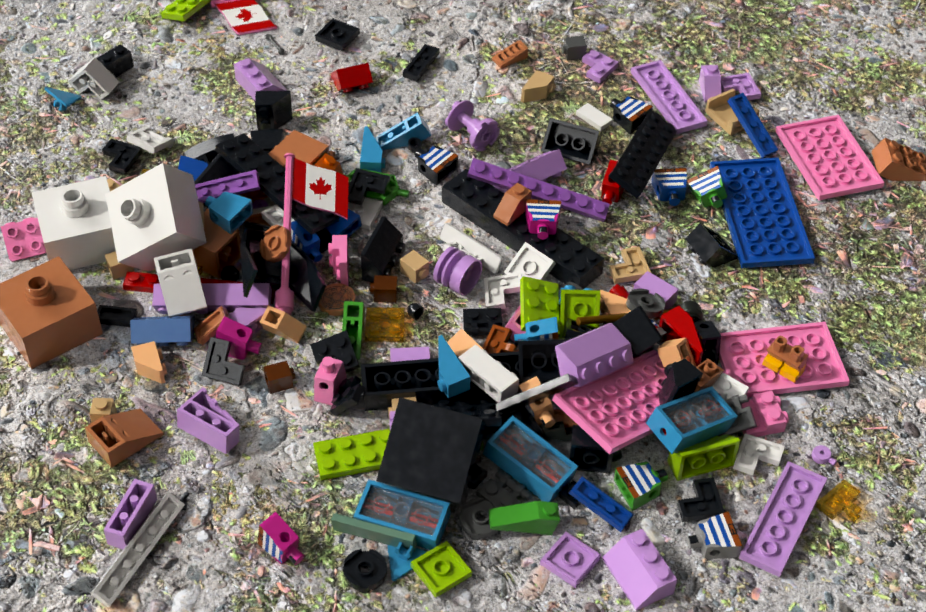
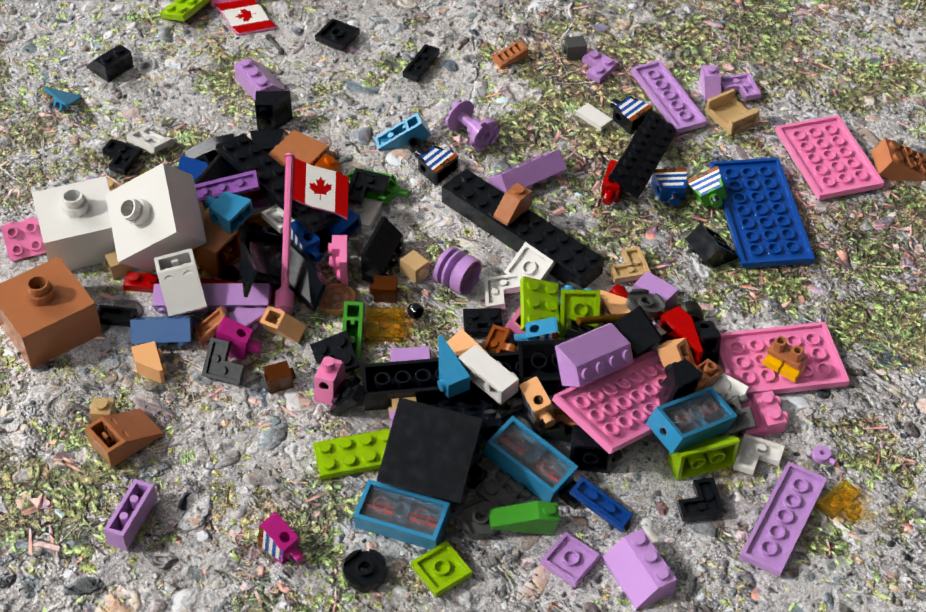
(95, 77): white brick -> none
(137, 549): white plate -> none
(208, 422): lavender wedge -> none
(275, 243): nougat tile -> none
(352, 77): red slope -> none
(371, 153): dark azure slope -> none
(372, 531): sand green tile -> none
(401, 558): dark azure piece -> none
(470, 246): white bracket -> none
(536, 393): tile -> none
(538, 87): tan slope -> none
(540, 190): medium lavender plate -> none
(542, 217): torso -> none
(573, 141): black slope -> none
(639, 483): torso -> none
(716, 538): torso -> none
(752, 125): blue plate -> none

